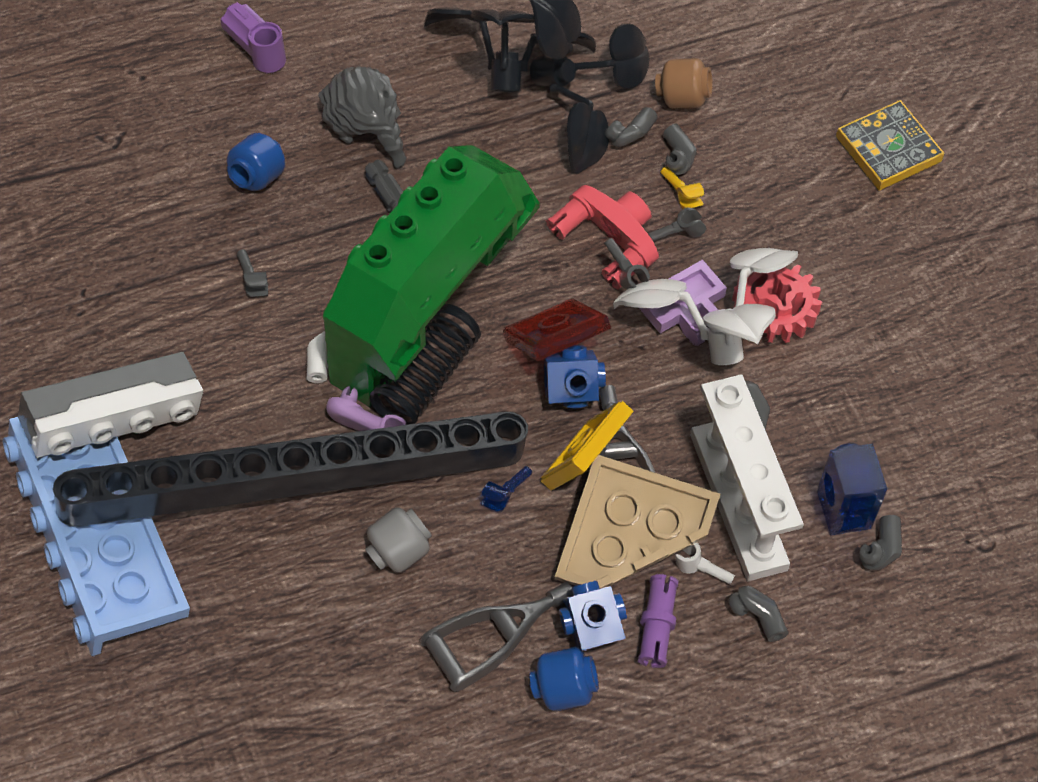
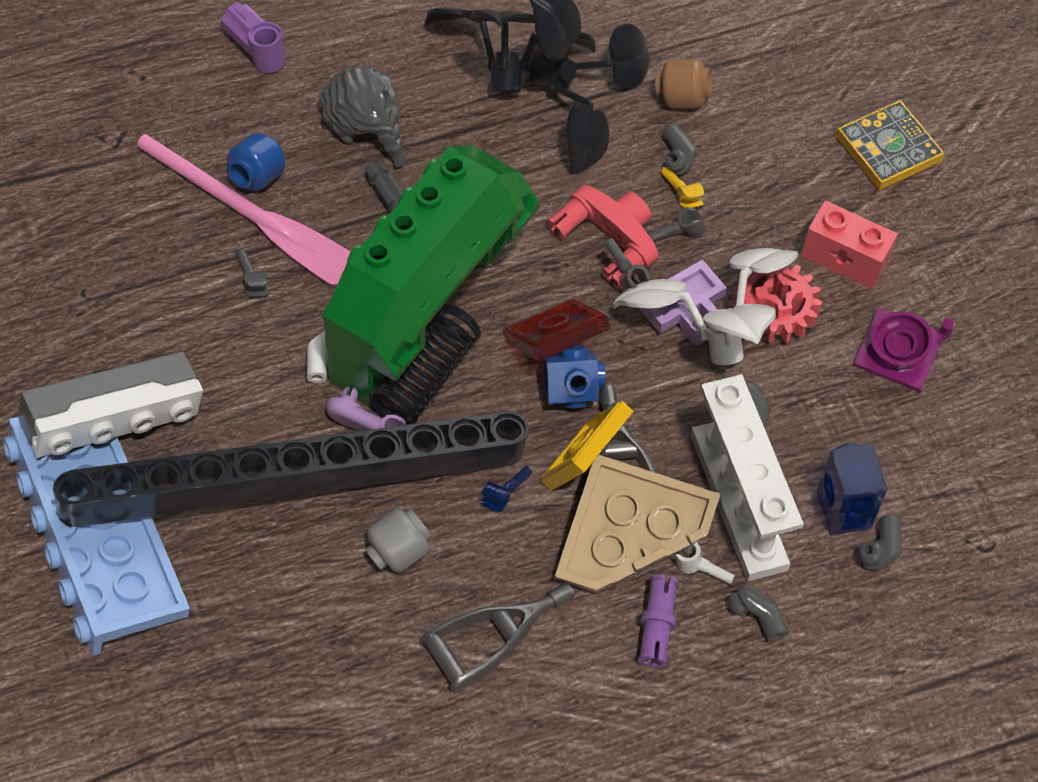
(303, 245): none -> bright pink piece
(564, 679): blue head -> none
(608, 623): brick -> none
(635, 130): dark grey arm -> none
(849, 244): none -> coral brick
(901, 347): none -> magenta hat

